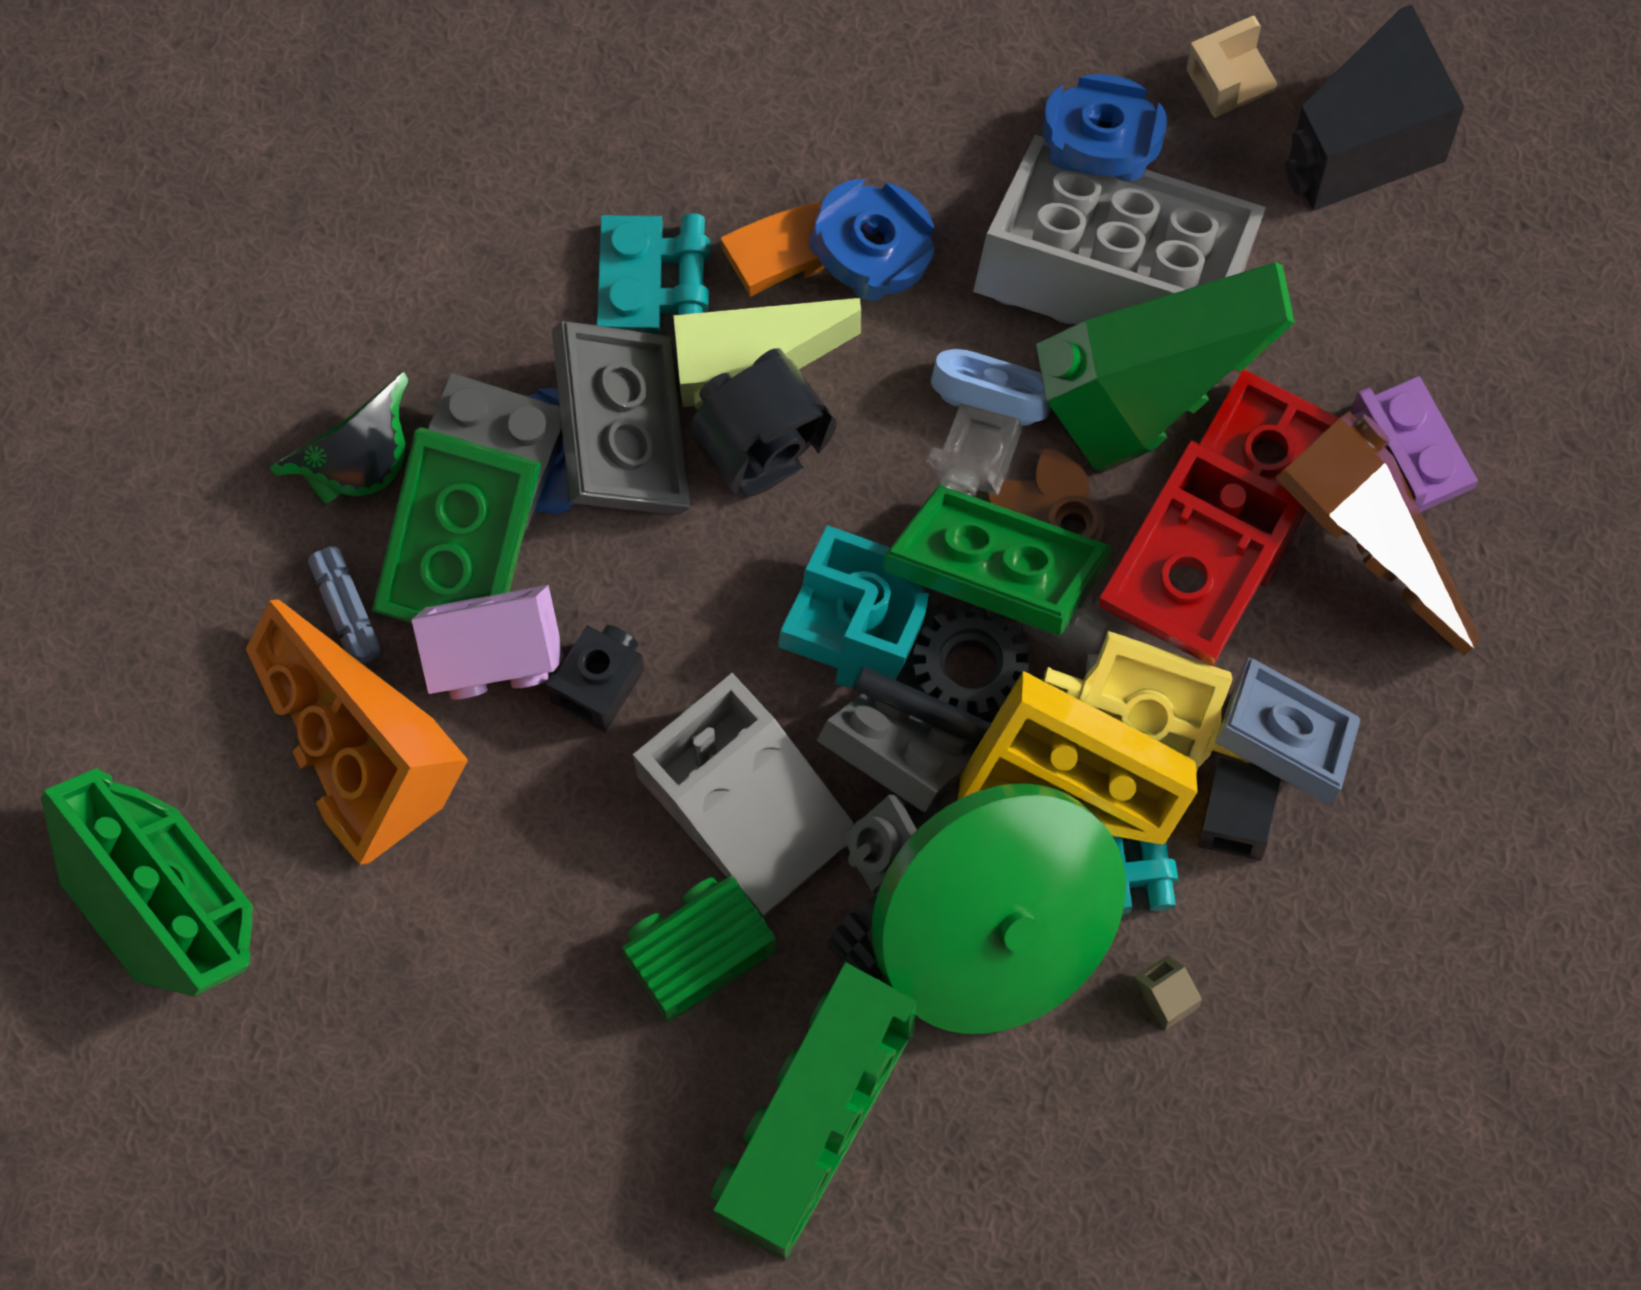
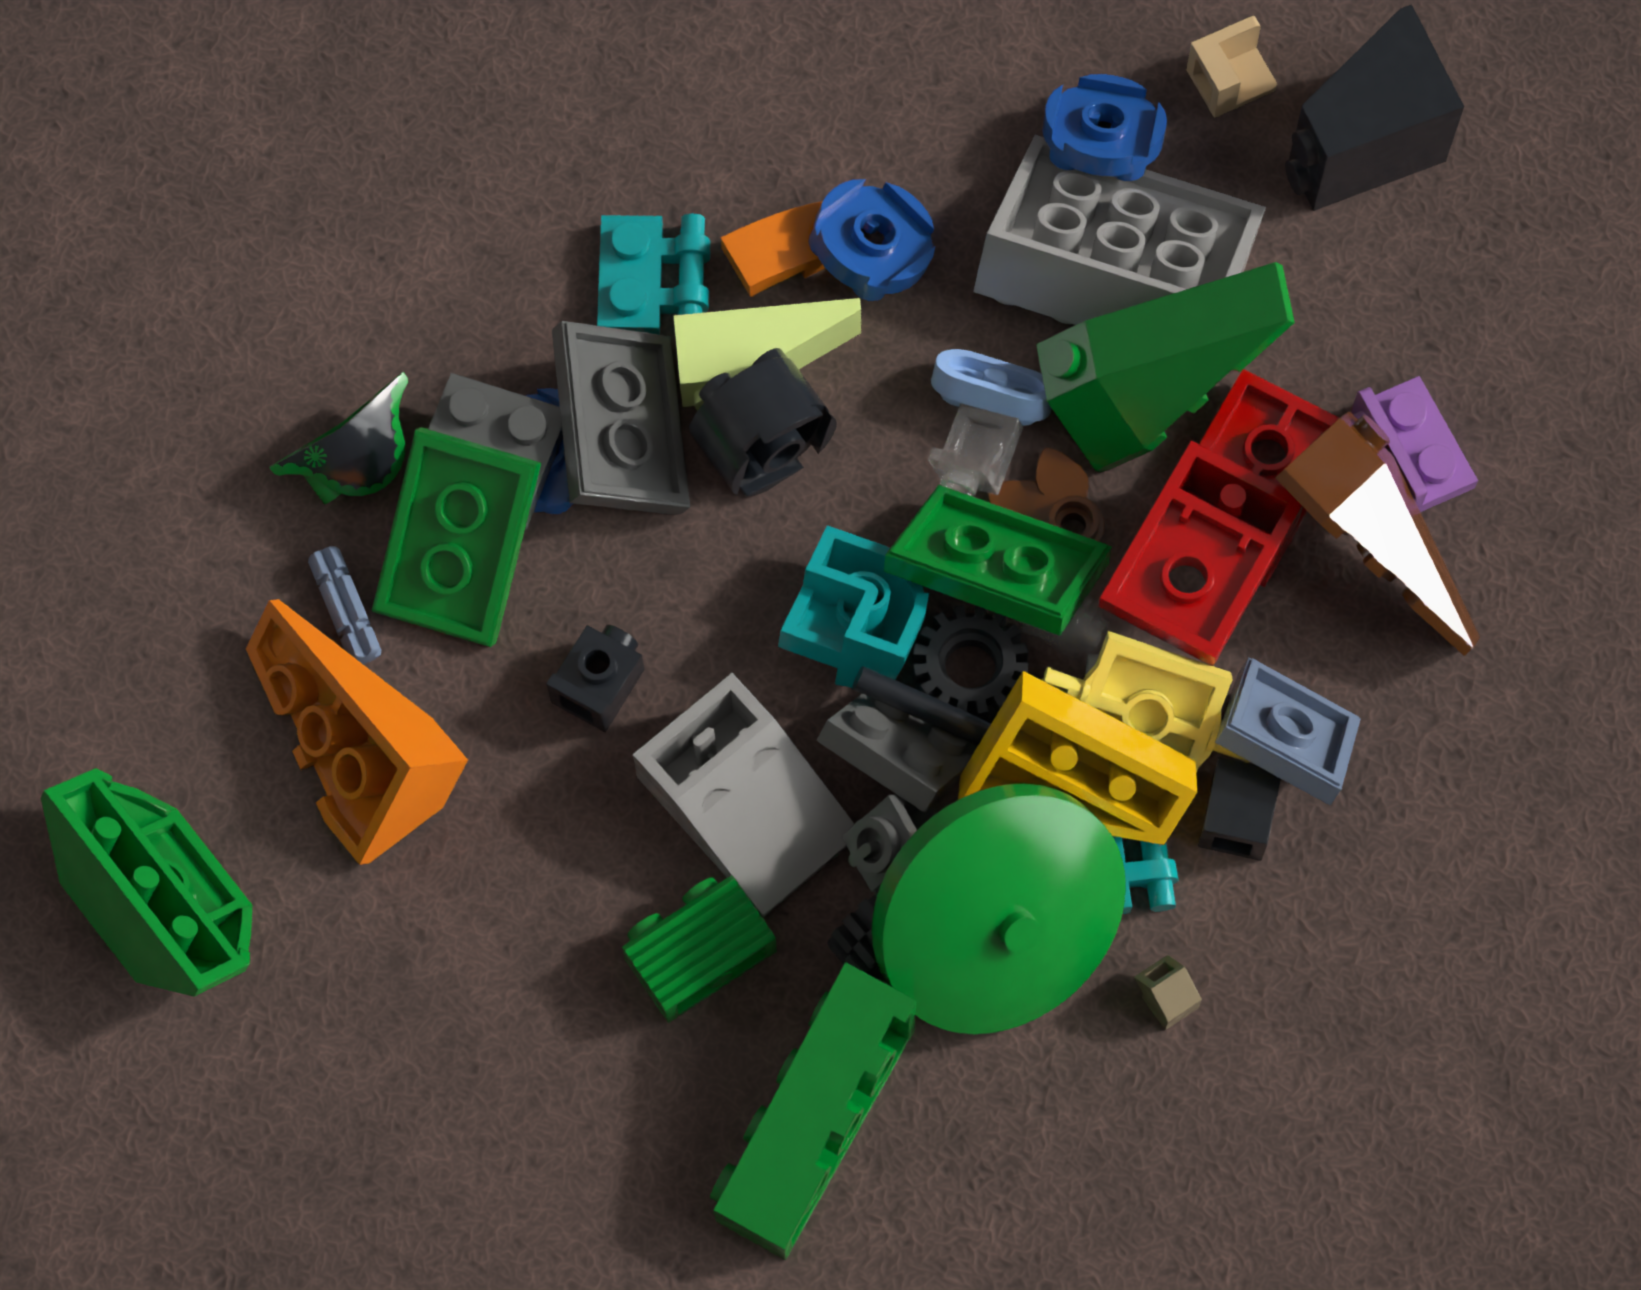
(489, 642): lavender brick -> none

